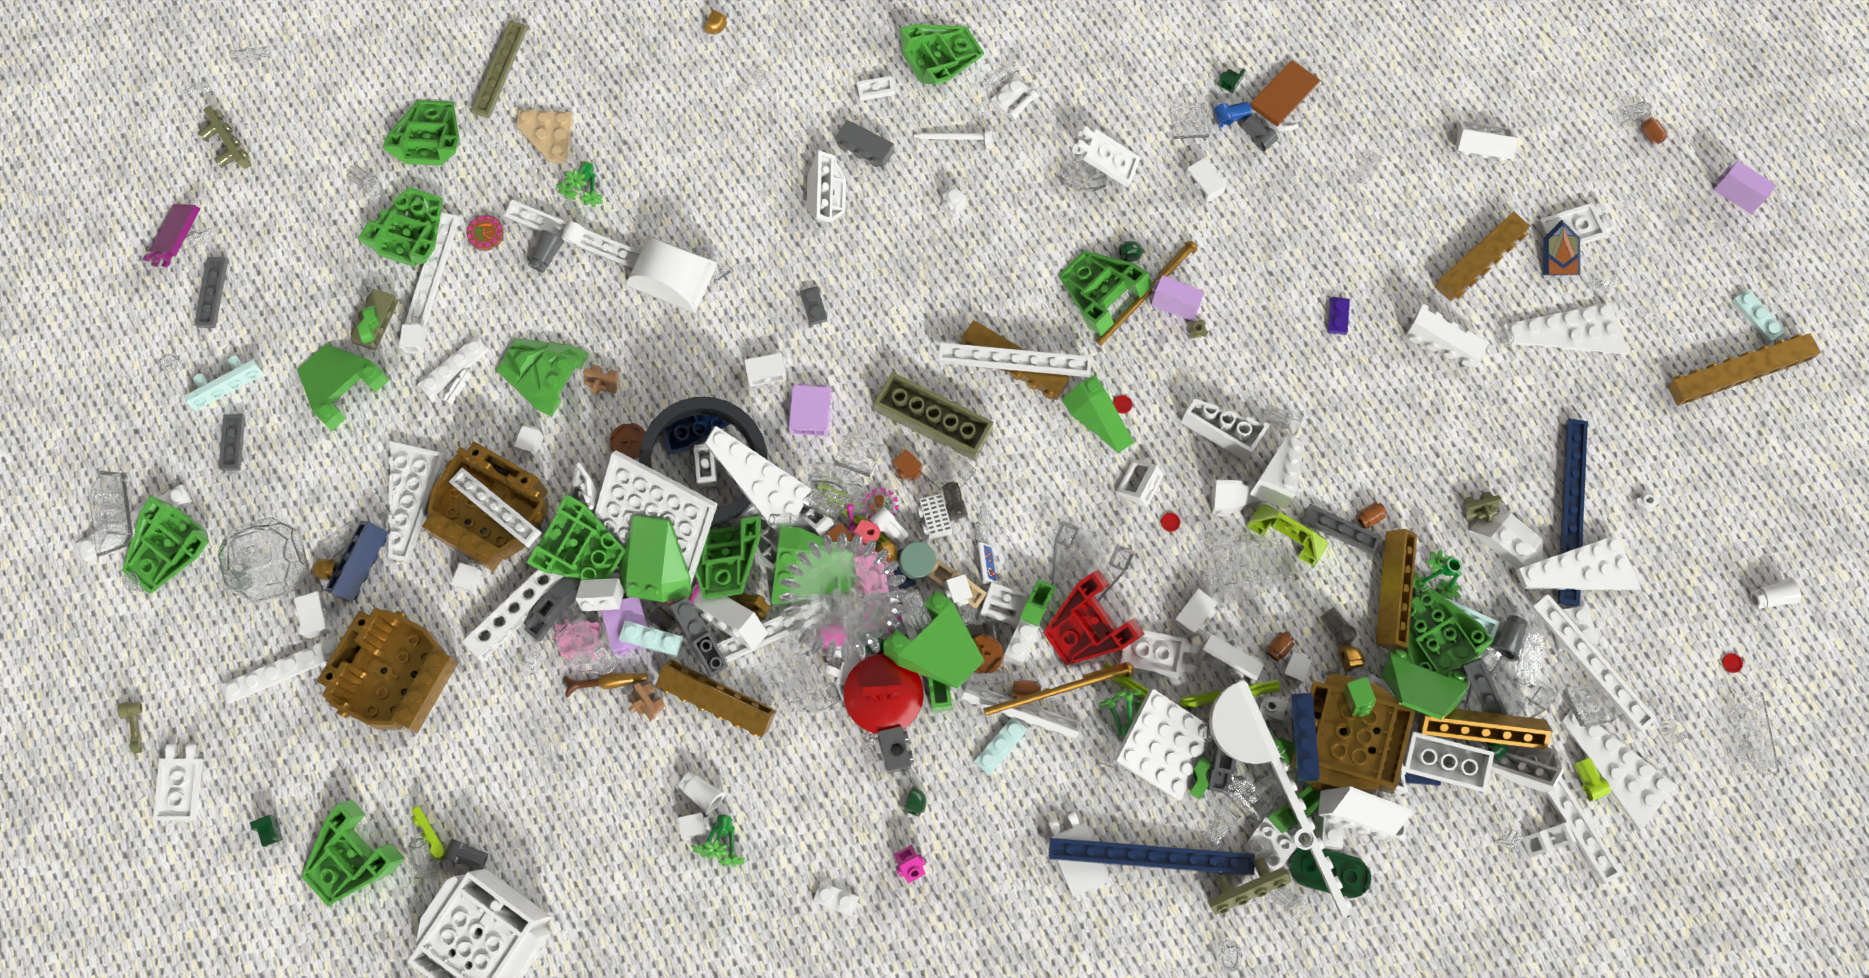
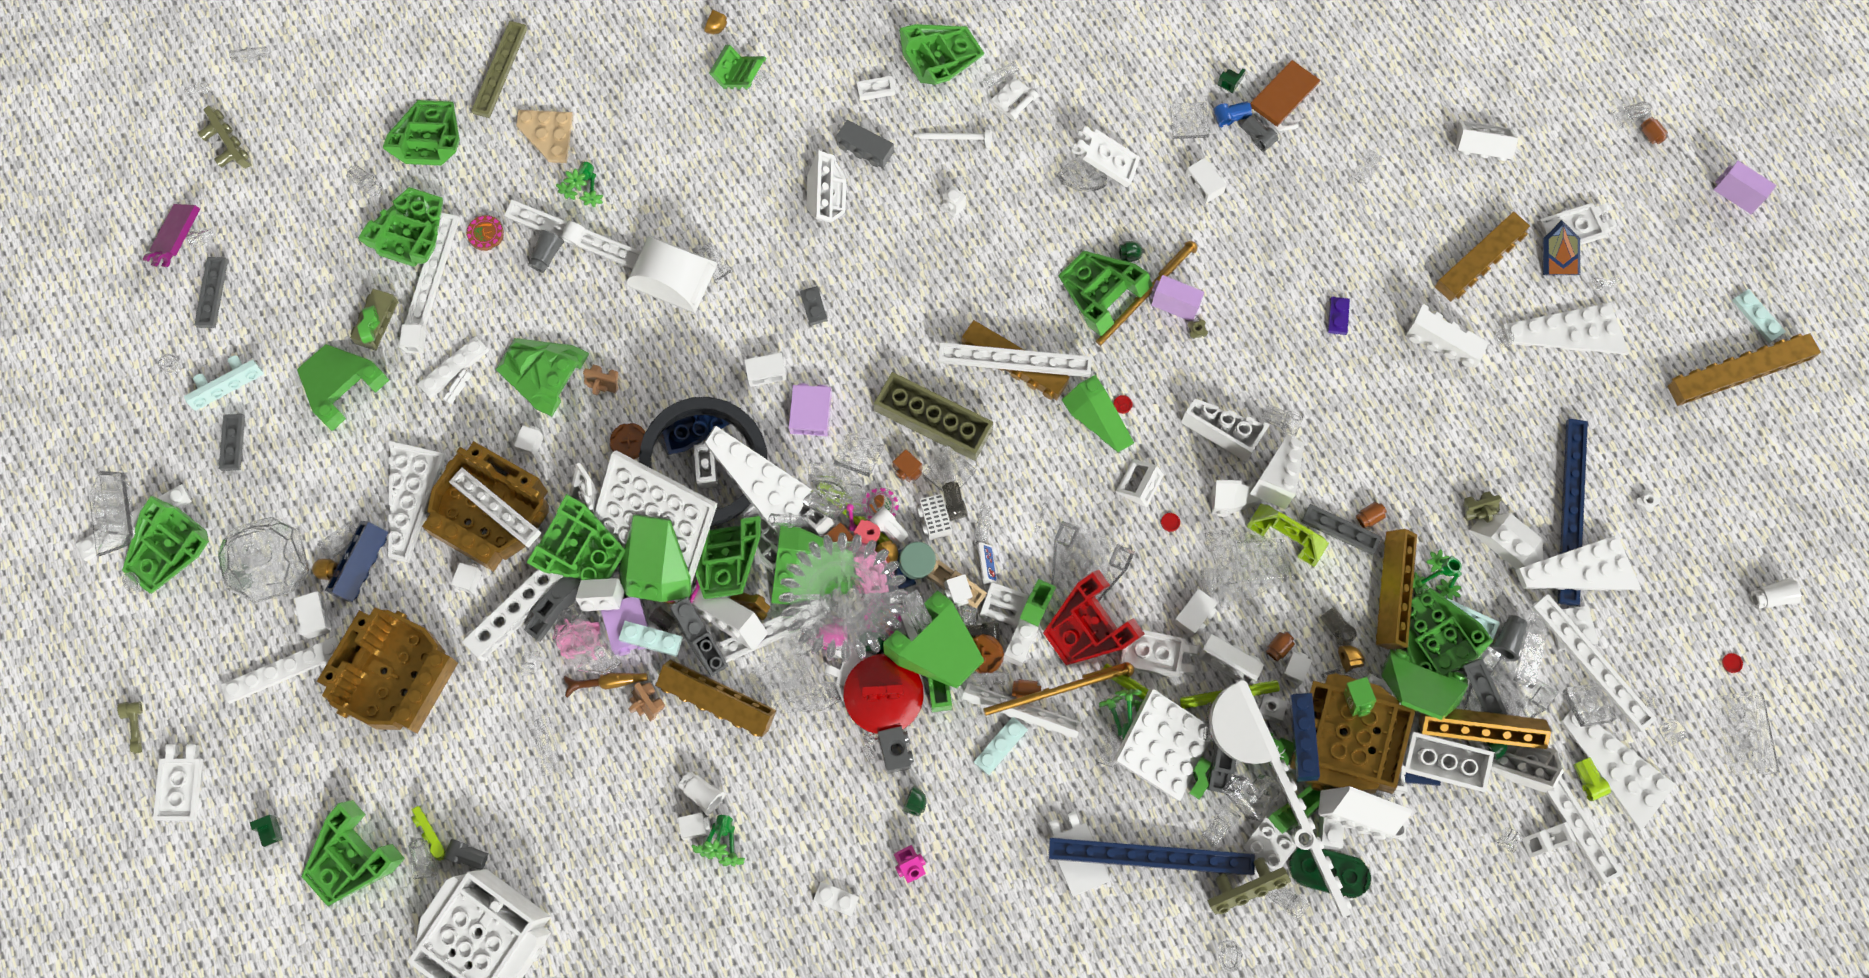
(735, 71): none -> bright green plate

